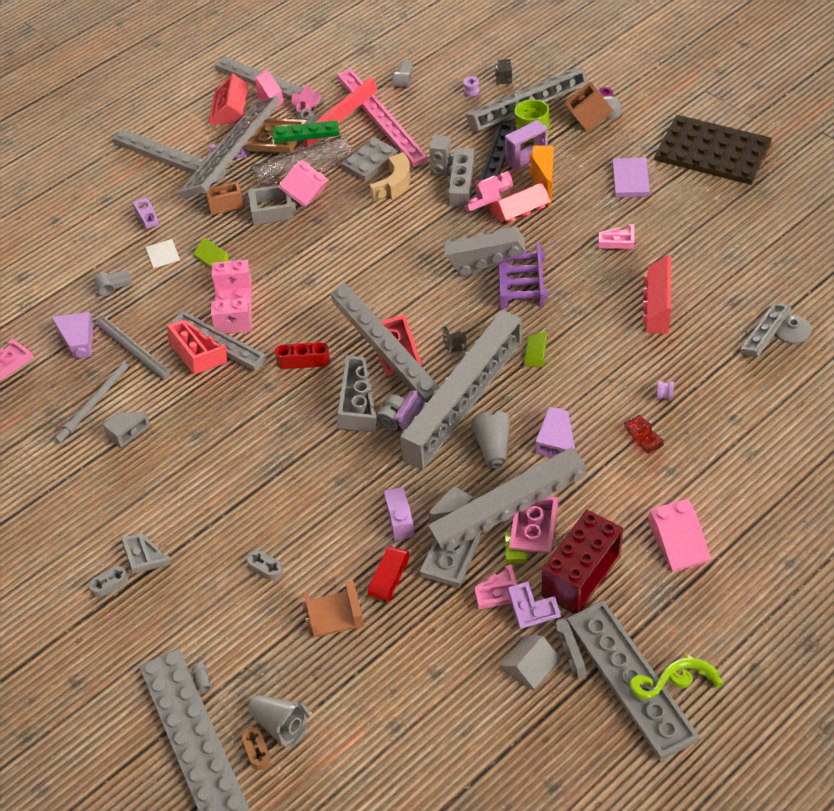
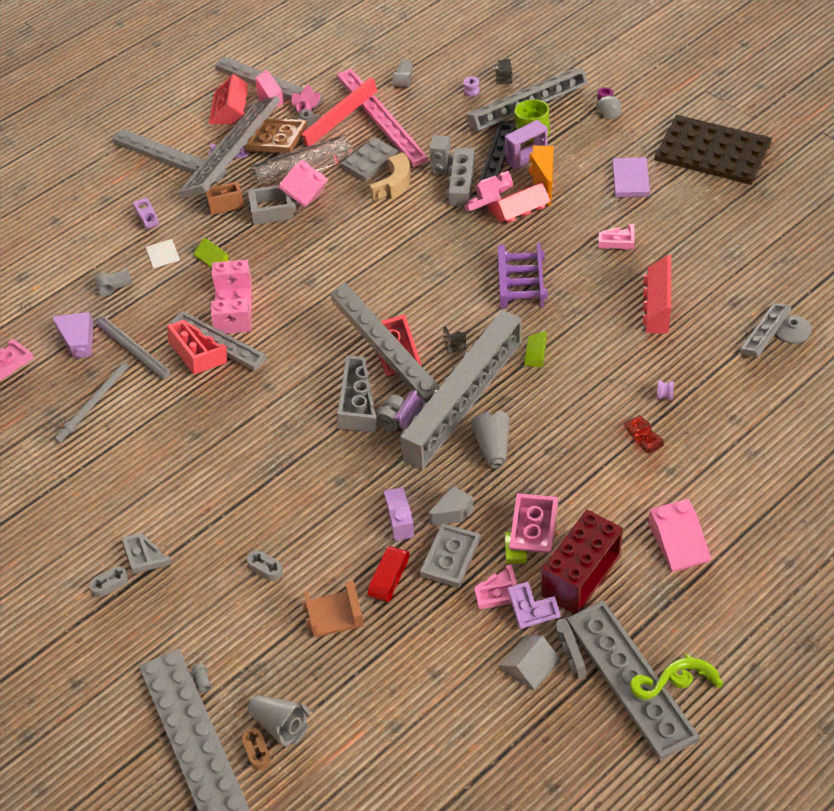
(125, 427): light grey slope -> none
(302, 355): red beam -> none
(305, 131): green plate -> none
(485, 250): light grey wedge -> none
(508, 500): light grey brick -> none
(555, 433): lavender slope -> none
(589, 106): nougat slope -> none

